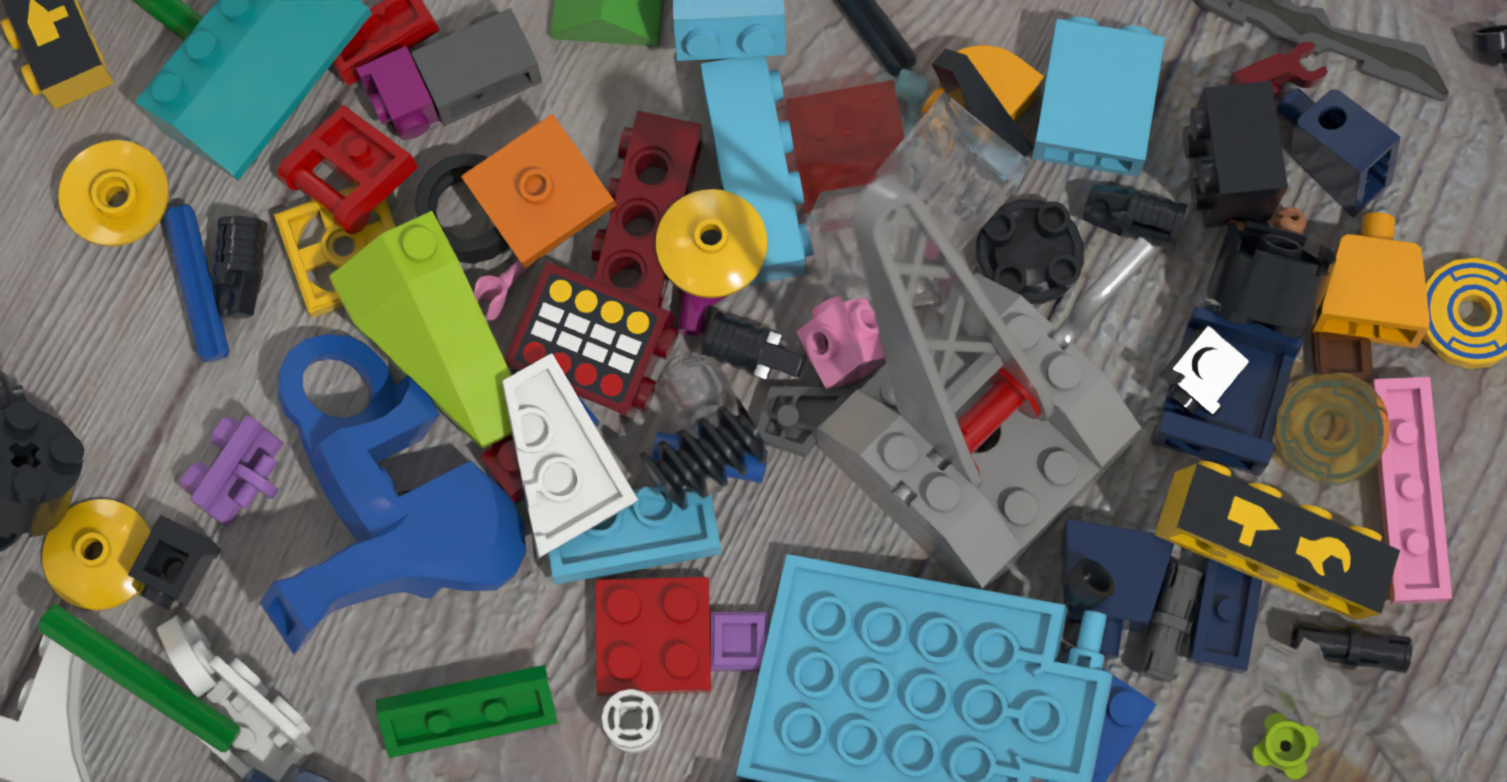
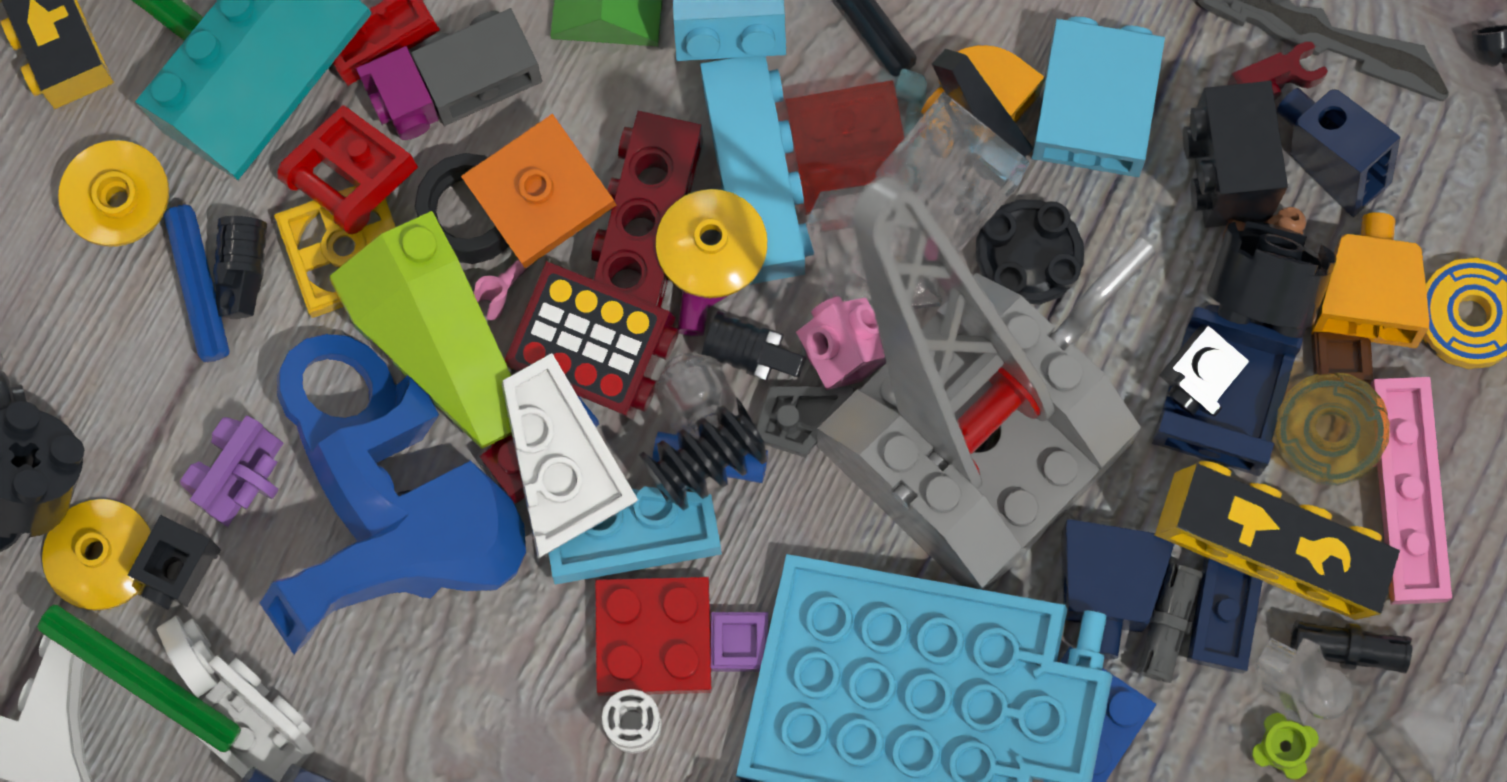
(466, 711): green plate -> none
(1087, 585): black hinge -> none
(1135, 215): black hinge -> none

